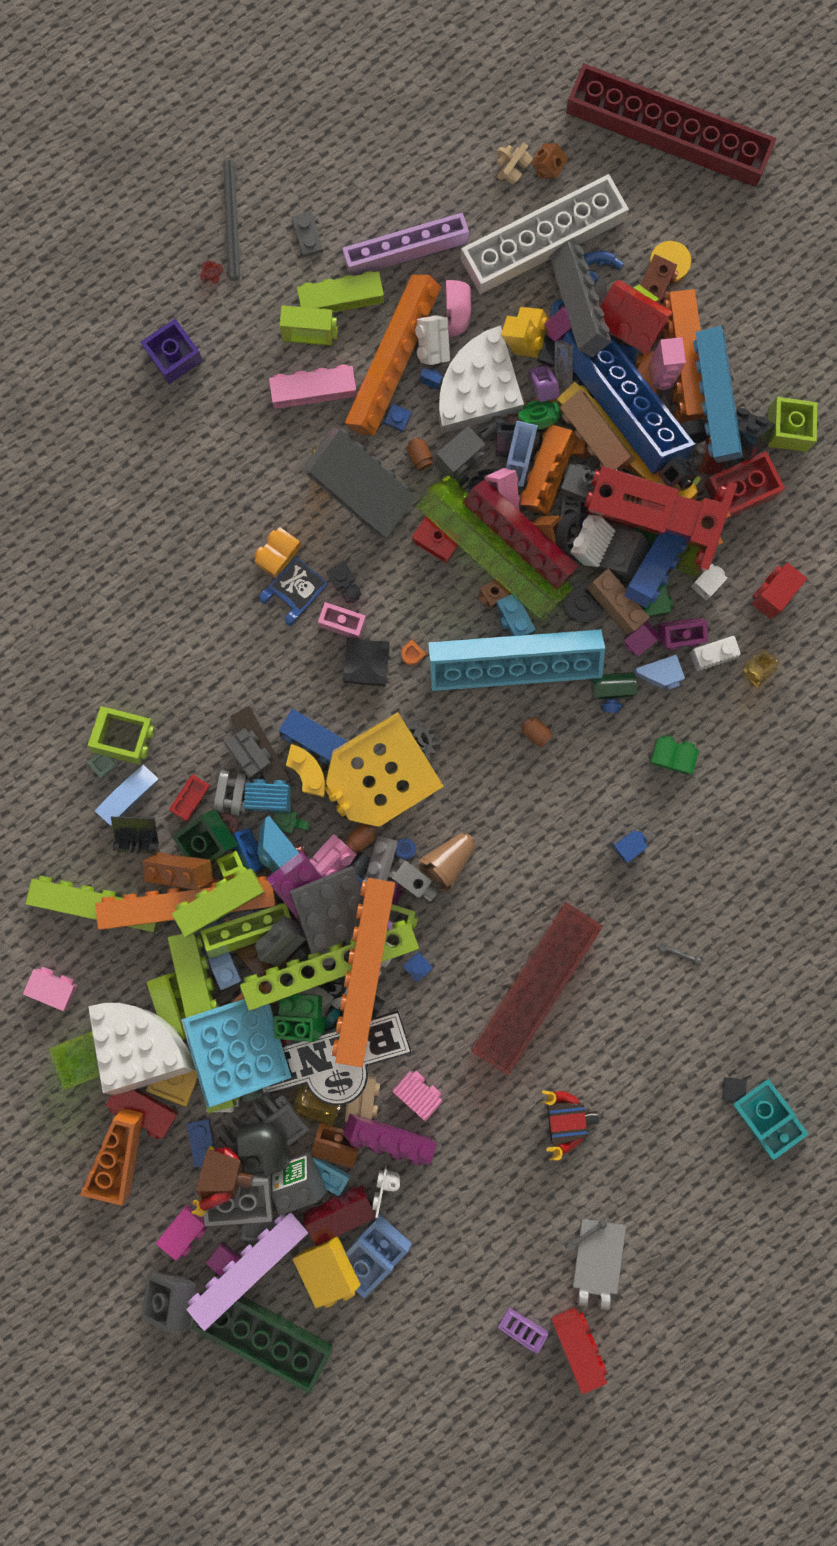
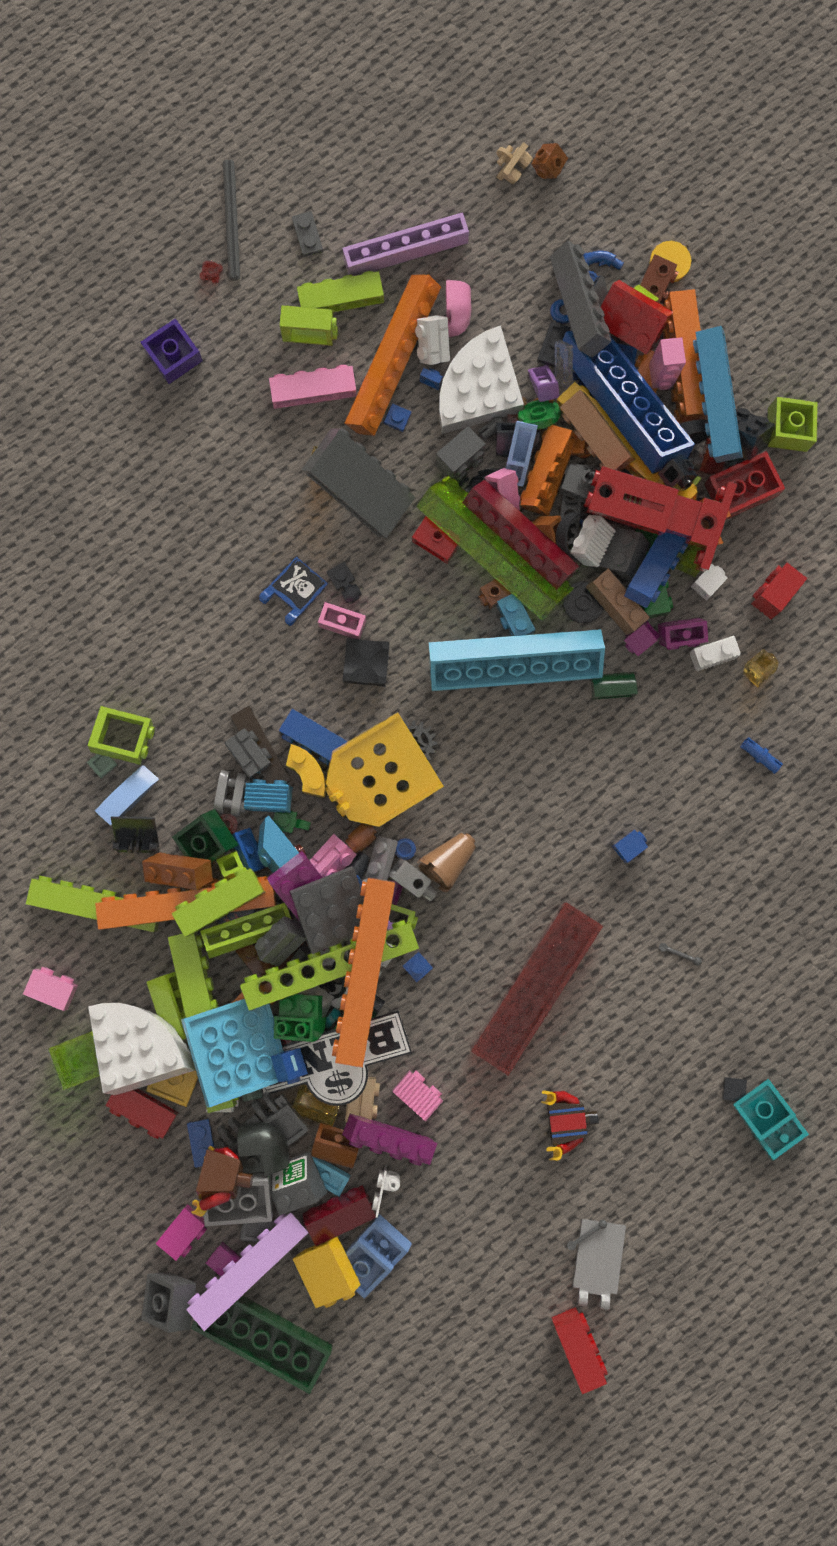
(115, 1163): orange wedge -> none
(189, 797): red plate -> none
(224, 967): light blue slope -> none
(277, 552): light orange brick -> none
(289, 1066): none -> blue brick
(412, 653): orange tile -> none
(419, 454): dark orange brick -> none
(525, 332): yellow brick -> none
(536, 731): dark orange brick -> none
(542, 232): white brick -> none
(543, 1334): medium lavender slope -> none
(558, 325): magenta brick -> none
(611, 705): blue plate -> none
(662, 673): light blue slope -> none
(670, 125): dark red brick -> none
(674, 755): green brick -> none
(761, 755): none -> blue pin

